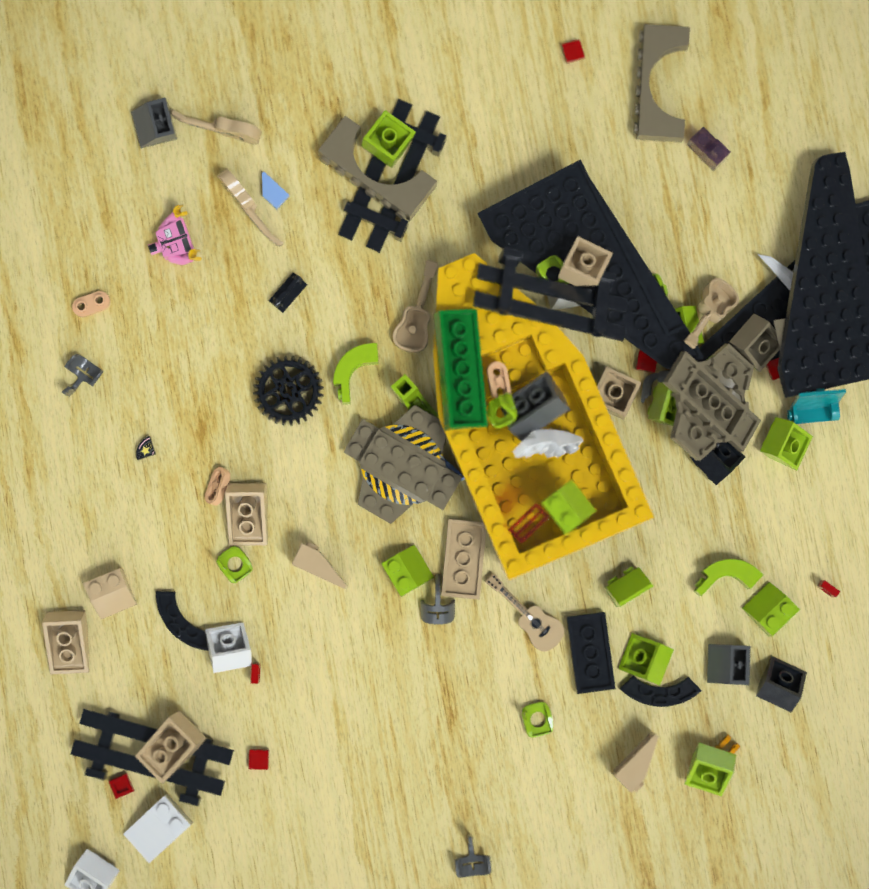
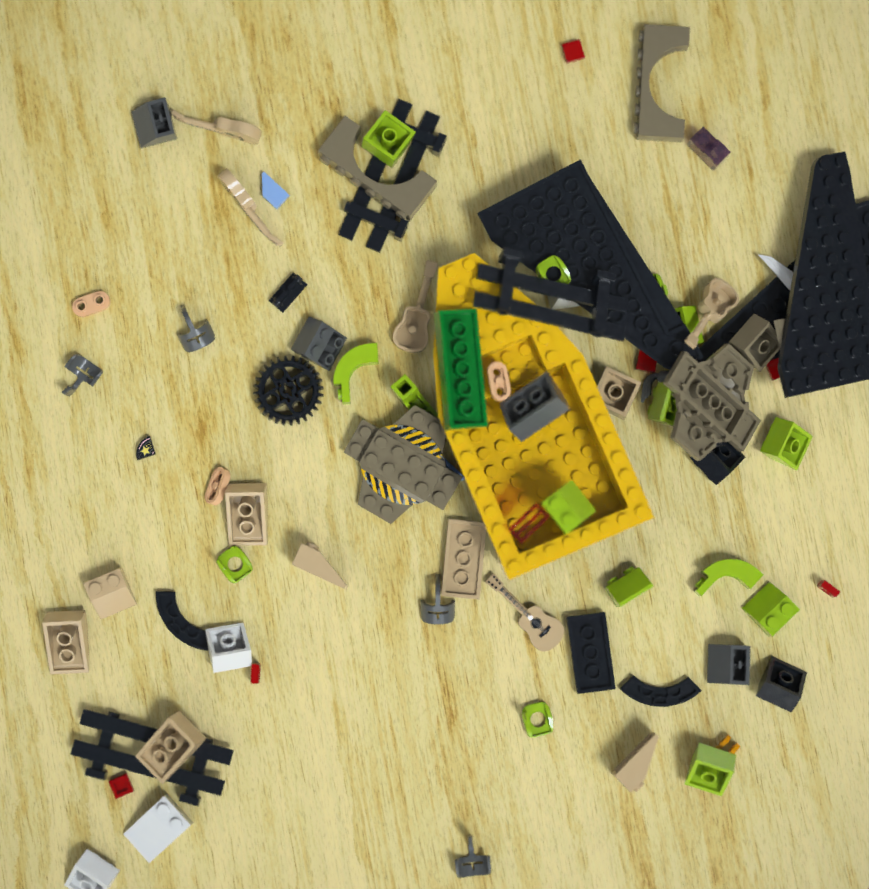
(175, 239): bright pink torso -> none
(205, 339): none -> dark grey helmet
(258, 759): red tile -> none
(319, 343): none -> dark grey slope
(407, 570): lime slope -> none
(507, 403): lime piece -> none
(548, 442): white slope -> none
(585, 264): tan slope -> none
(646, 659): lime slope -> none
(816, 406): teal door -> none

